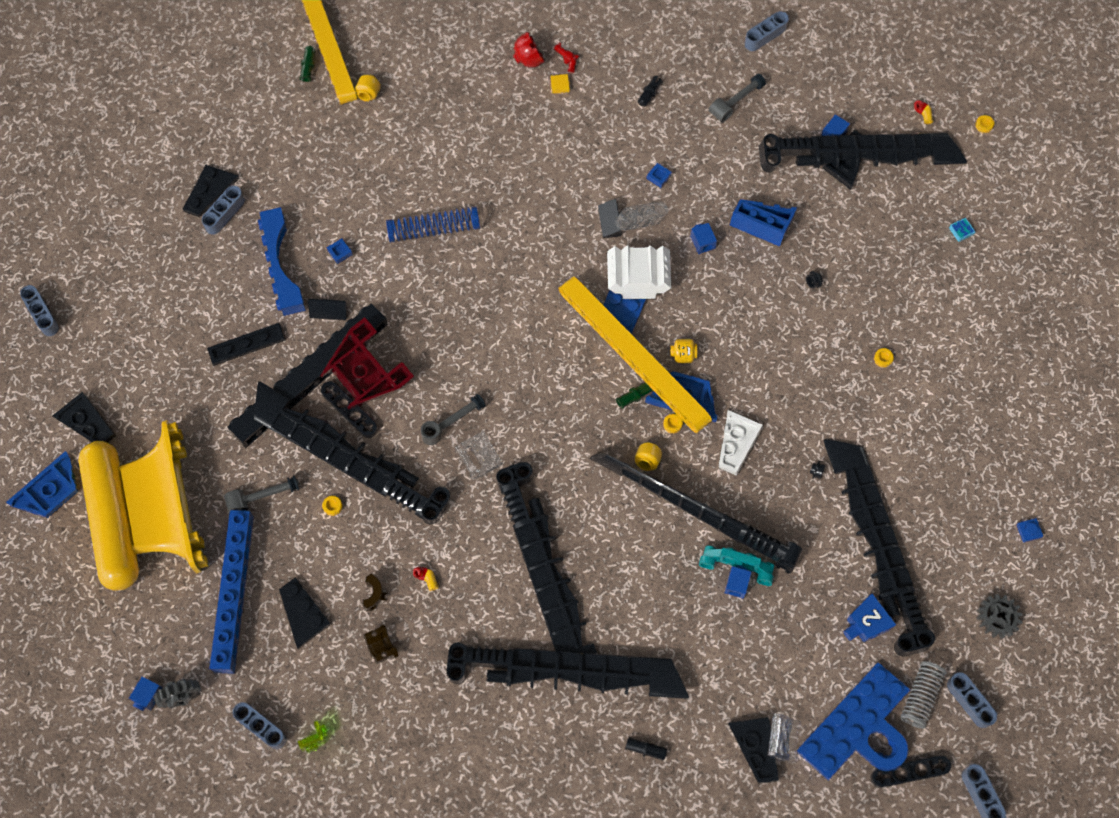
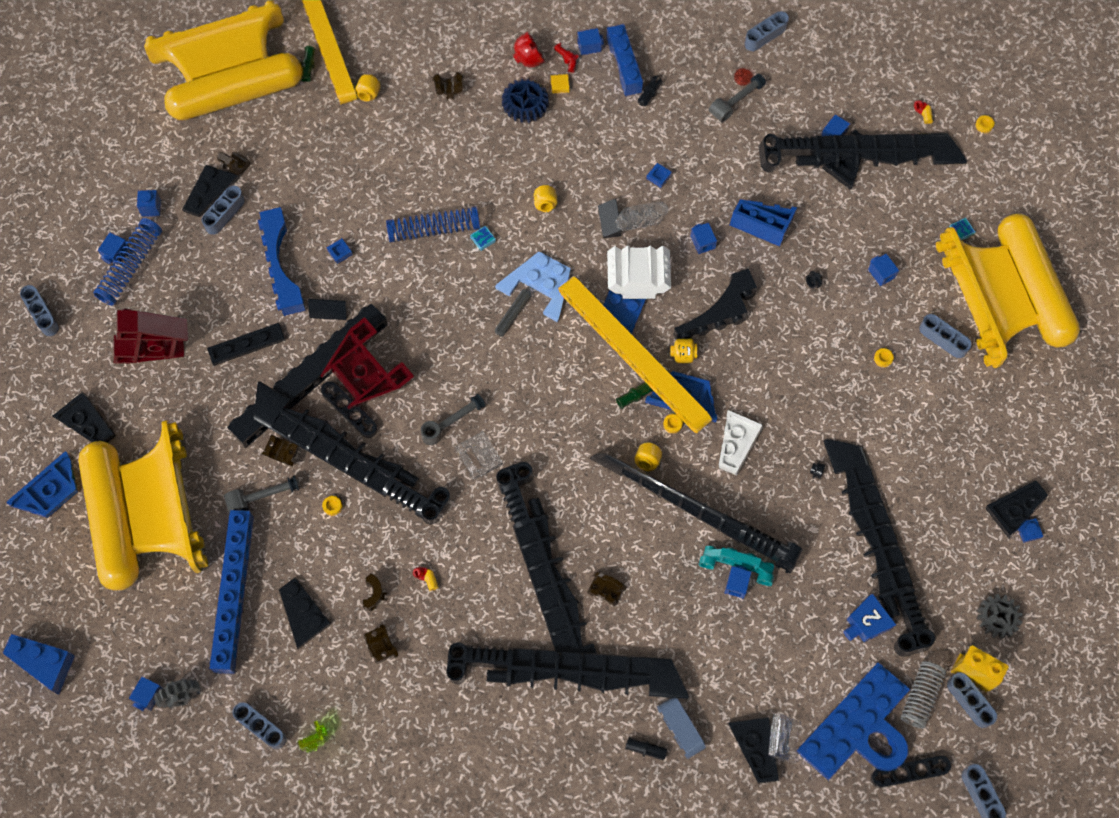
(40, 660): none -> blue wedge
(111, 247): none -> blue brick
(147, 225): none -> blue piece
(147, 337): none -> dark red wedge
(148, 203): none -> blue brick
(224, 62): none -> yellow piece
(236, 162): none -> dark brown piece
(281, 450): none -> dark brown piece
(448, 86): none -> dark brown piece
(483, 238): none -> tile
(512, 312): none -> dark grey axle
(534, 105): none -> dark blue gear
(542, 275): none -> light blue wing
(545, 198): none -> yellow head
(589, 41): none -> blue brick
(606, 588): none -> dark brown piece
(628, 69): none -> blue arch
(682, 727): none -> sand blue beam
(725, 311): none -> black arch
(742, 76): none -> clear red tile
(883, 269): none -> blue brick
(954, 336): none -> sand blue beam
(981, 668): none -> yellow panel
(1010, 287): none -> yellow piece
(1015, 508): none -> black wing

